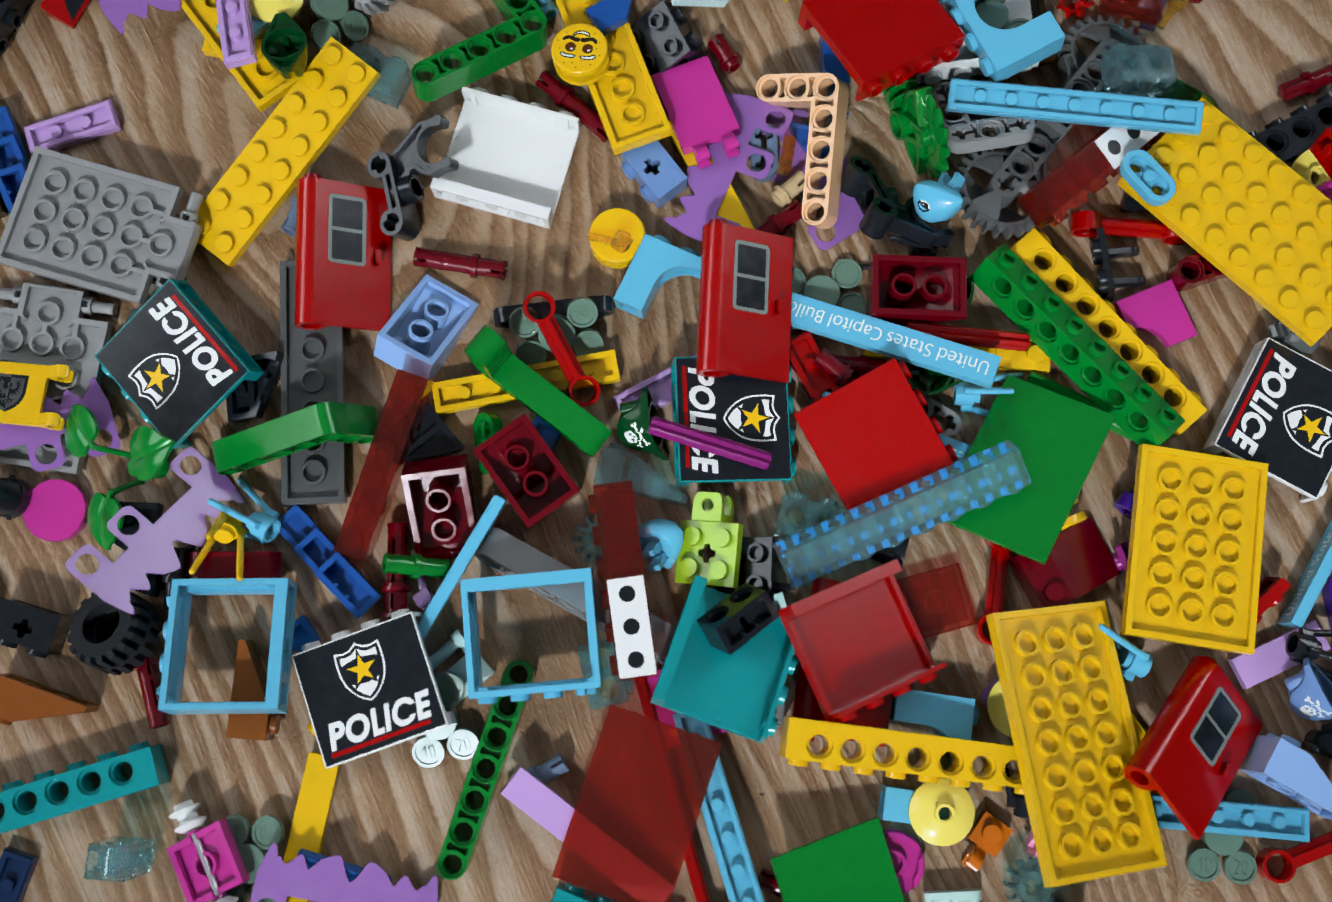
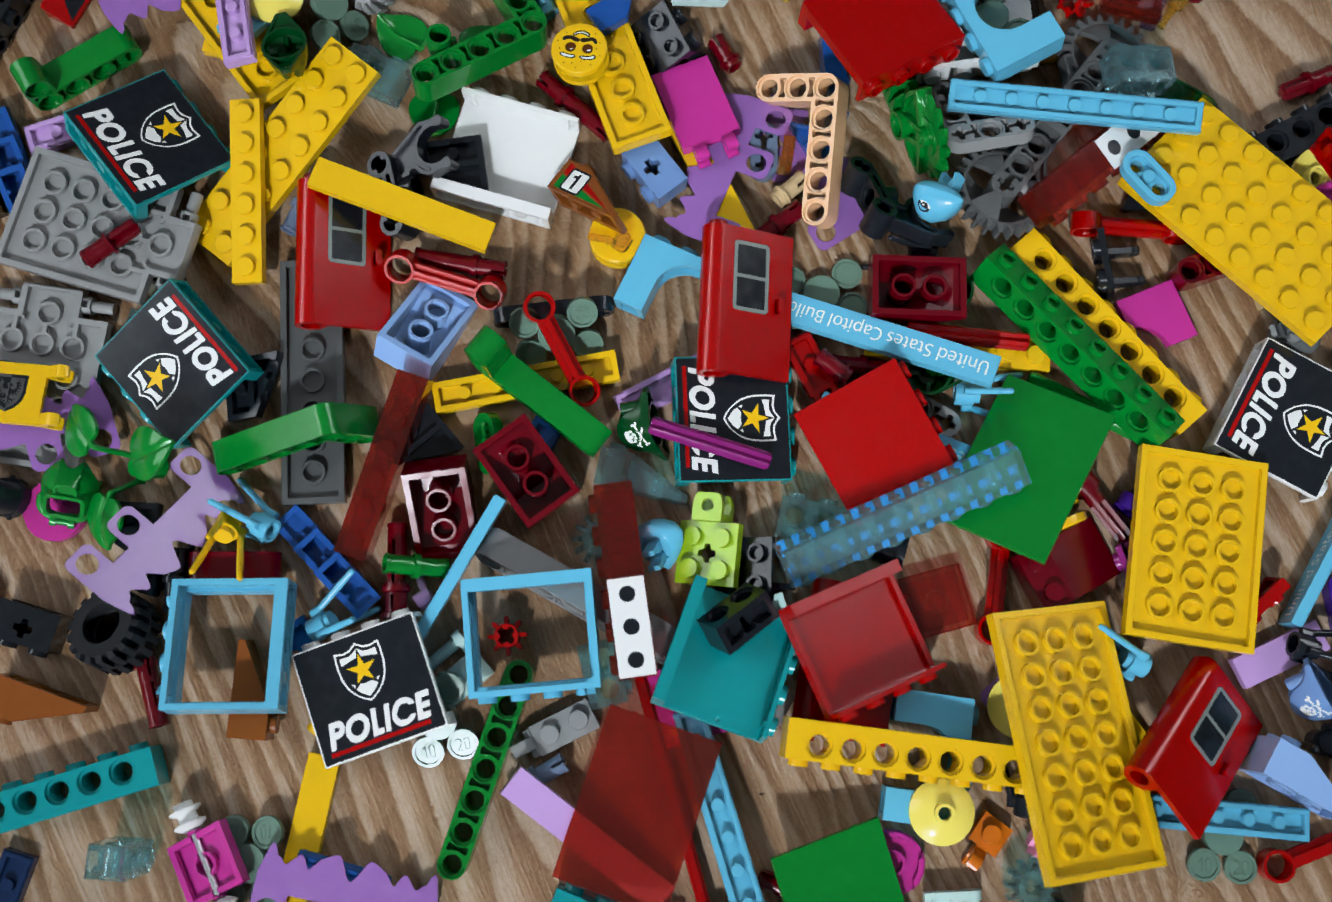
(67, 484): none -> green helmet
(77, 69): none -> green beam
(110, 243): none -> dark red axle
(146, 141): none -> black panel
(247, 191): none -> yellow plate
(324, 623): none -> medium azure plant
(401, 205): none -> yellow tile
(402, 37): none -> green plant
(445, 279): none -> red piece
(468, 153): none -> black wing
(498, 636): none -> red gear
(557, 730): none -> light grey hinge
(581, 192): none -> dark orange slope
(1103, 509): none -> dark red piece

